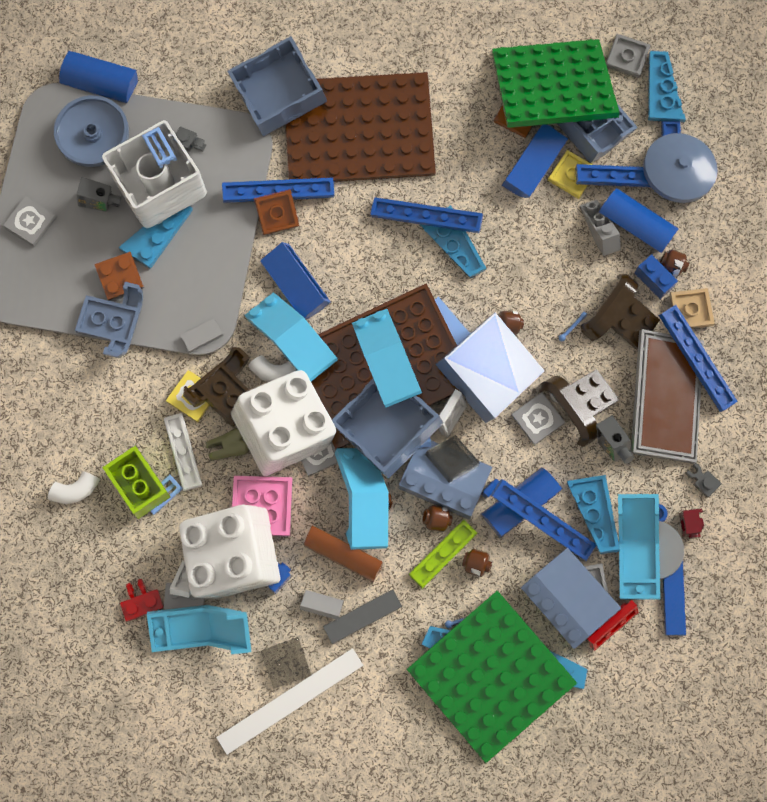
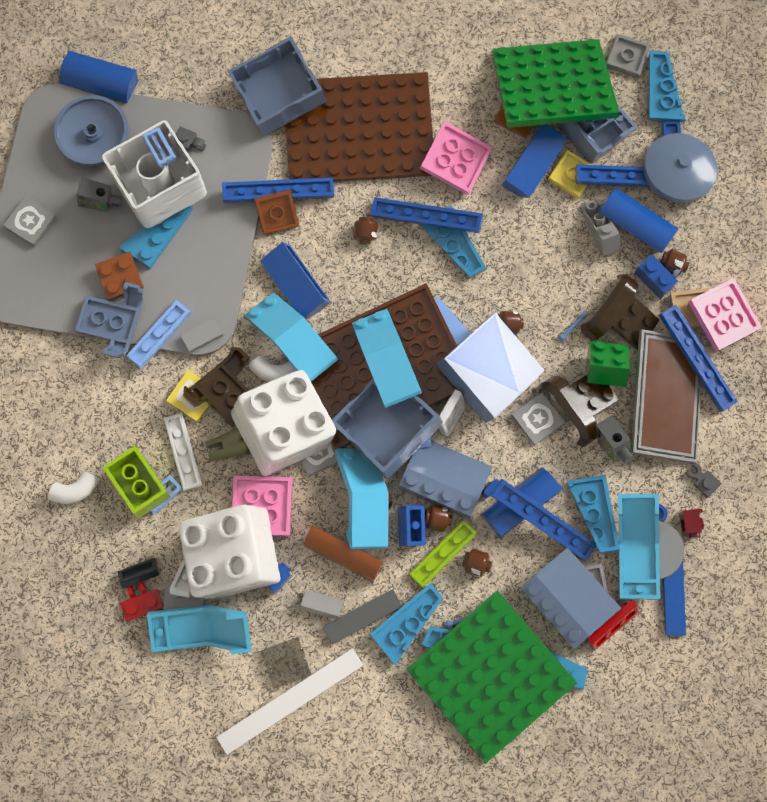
(138, 573): none -> black tile
(158, 334): none -> light blue tile
(365, 230): none -> reddish brown head
(404, 625): none -> dark azure wing
(411, 526): none -> blue brick
(452, 458): clear smoke tile -> none
(456, 158): none -> bright pink plate
(607, 364): none -> green brick
(724, 314): none -> bright pink plate

